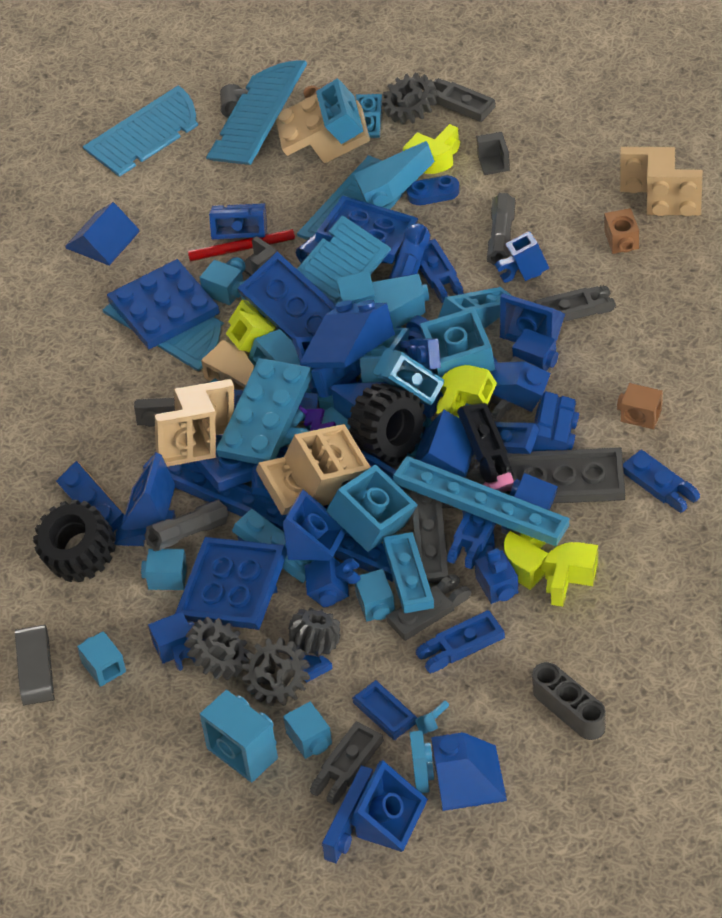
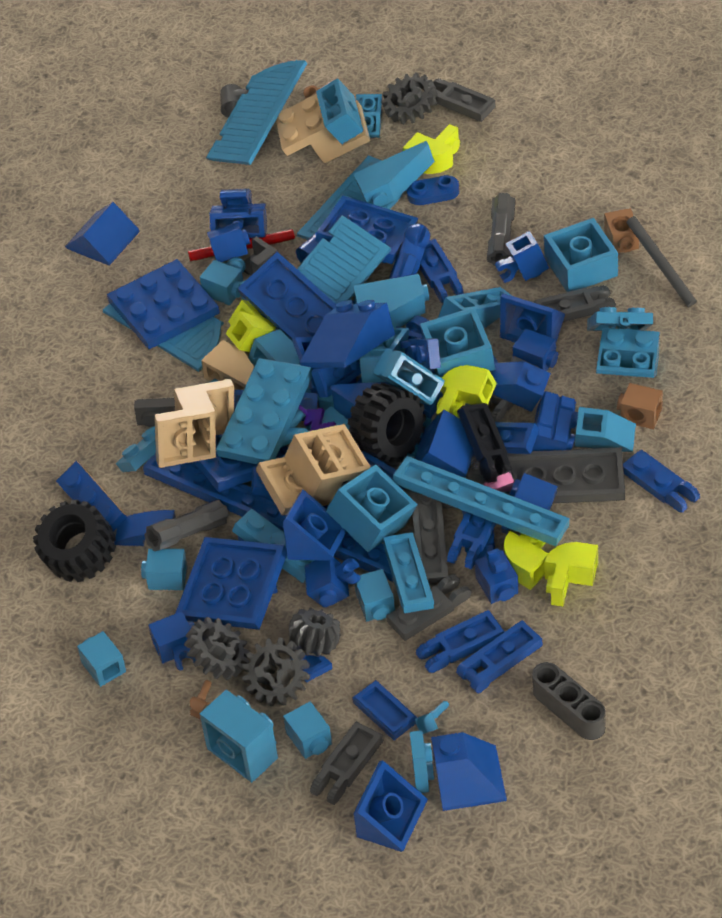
(34, 665): dark grey beam -> none
(138, 454): none -> dark azure plate
(144, 132): dark azure piece -> none
(149, 496): blue slope -> none
(198, 703): none -> medium nougat hand
(229, 242): none -> blue brick
(235, 197): none -> blue slope
(339, 834): blue plate -> none
(356, 287): dark azure panel -> none
(493, 153): dark grey panel -> none
(499, 656): none -> blue plate
(581, 255): none -> dark azure brick
(604, 430): none -> dark azure slope
(609, 318): none -> dark azure plate
(628, 352): none -> dark azure slope
(661, 261): none -> dark grey bar
(667, 188): tan bracket -> none

